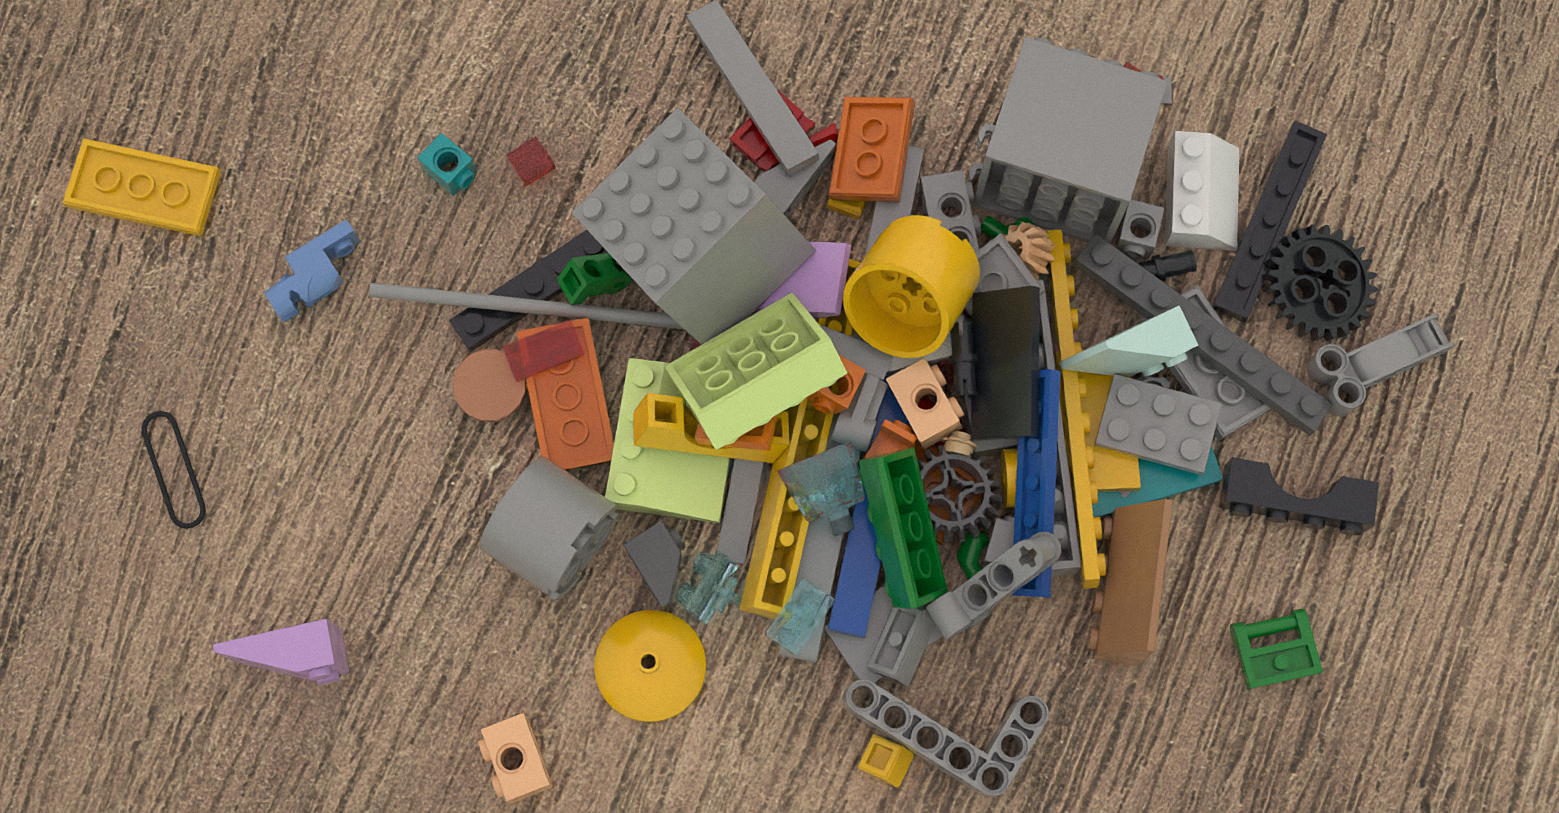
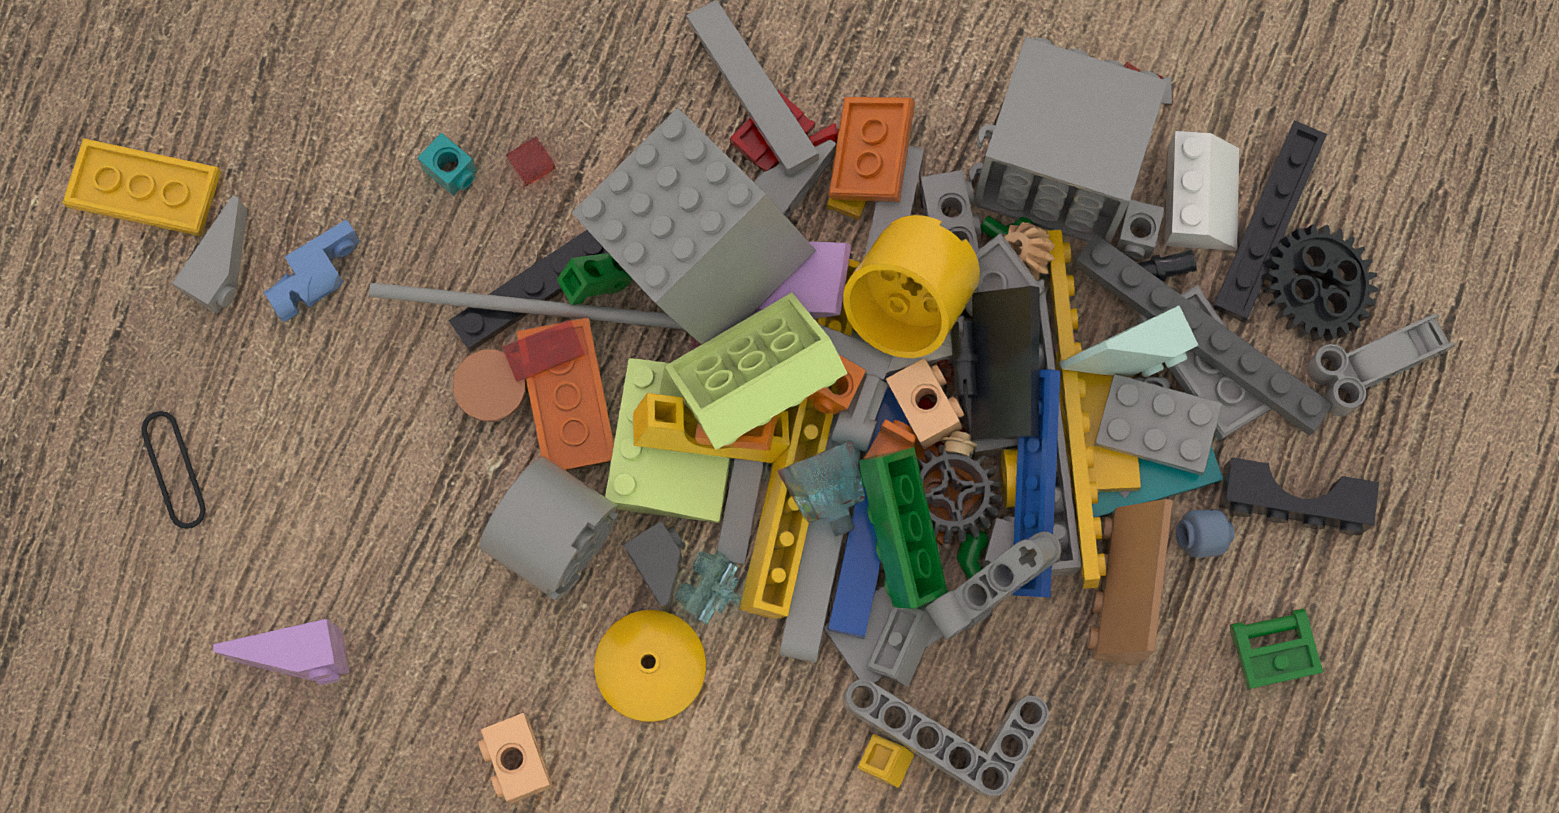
(215, 264): none -> light grey slope
(799, 617): clear light blue hips -> none
(1204, 533): none -> sand blue head

